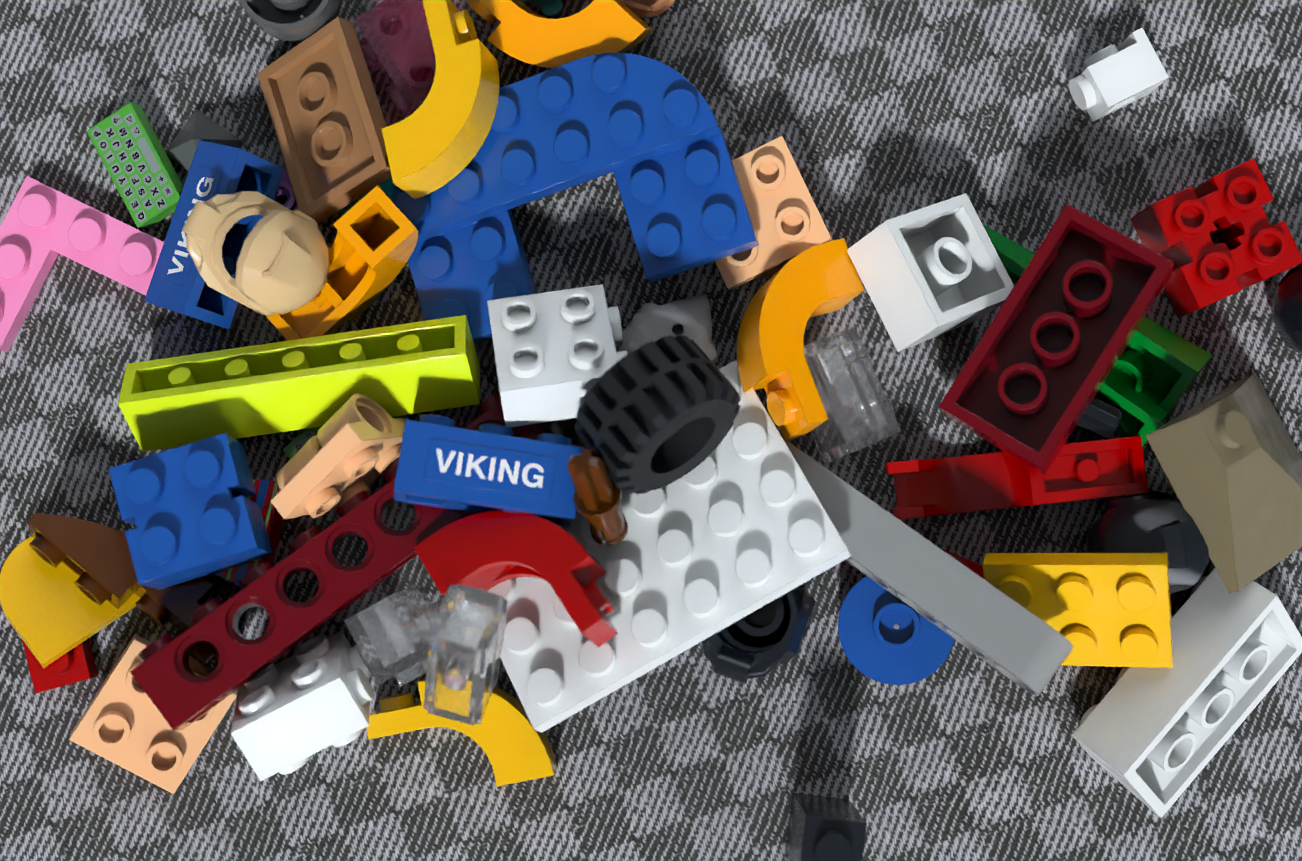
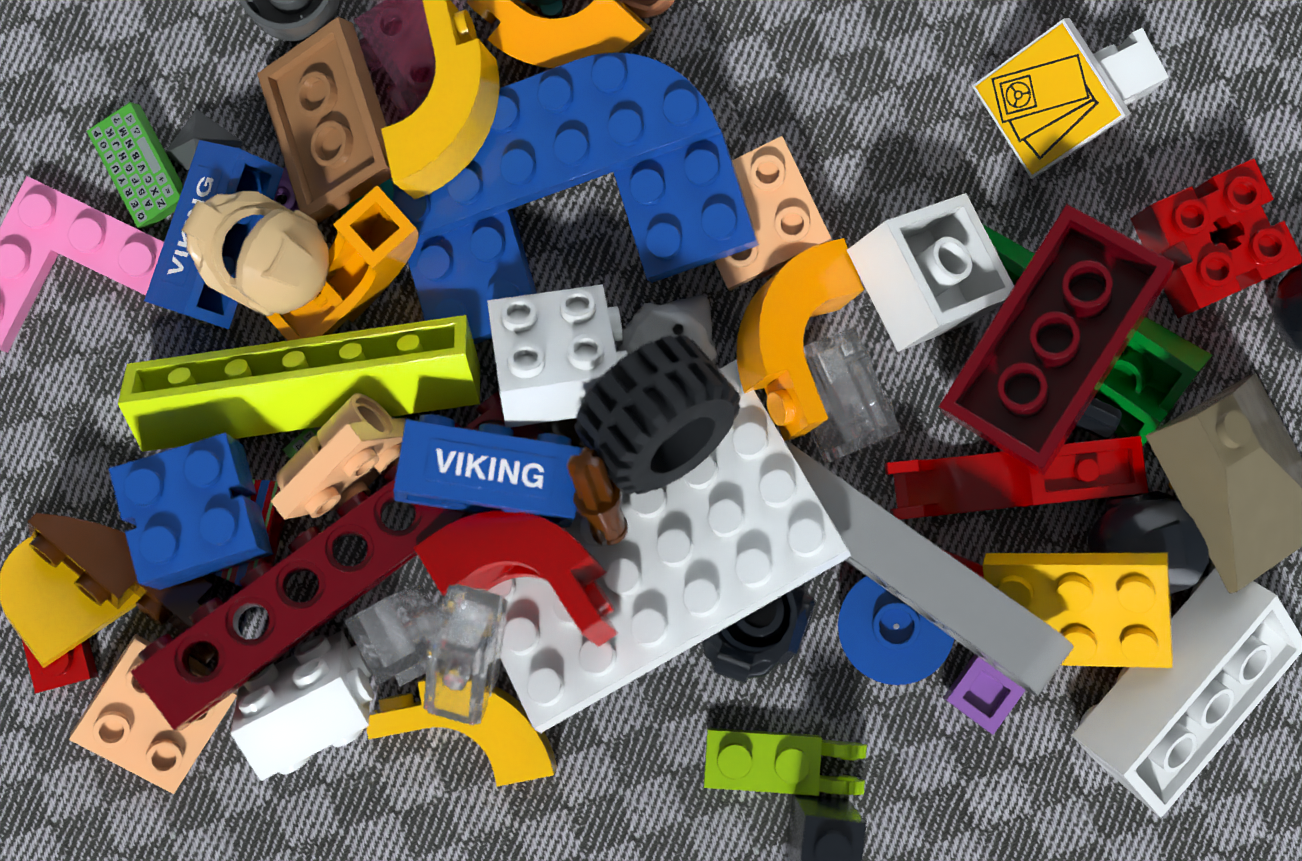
(777, 762): none -> lime hinge
(983, 694): none -> medium lavender plate
(1051, 98): none -> yellow tile

